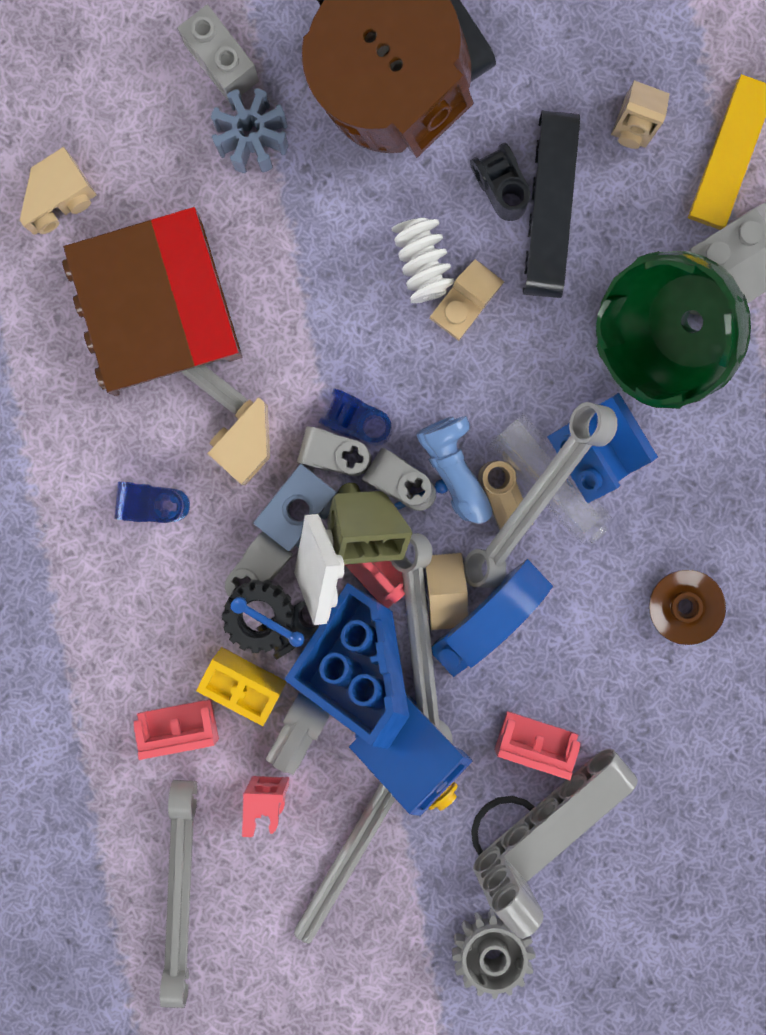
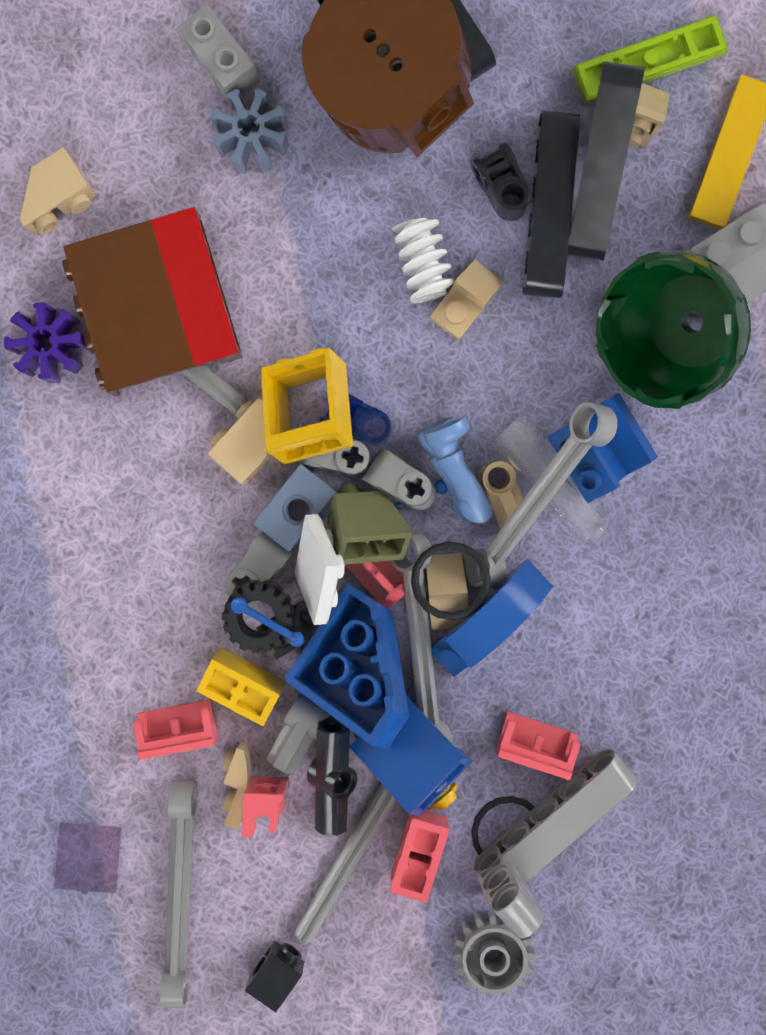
(57, 333): none -> dark purple gear
(88, 857): none -> clear purple piece
(145, 503): clear blue piece -> none
(238, 769): none -> tan slope
(275, 975): none -> black brick
(316, 438): none -> yellow window
(331, 777): none -> black piece
(419, 855): none -> coral brick
(444, 614): none -> black piece
(605, 159): none -> black beam
(659, 55): none -> lime plate
(706, 610): reddish brown dish -> none

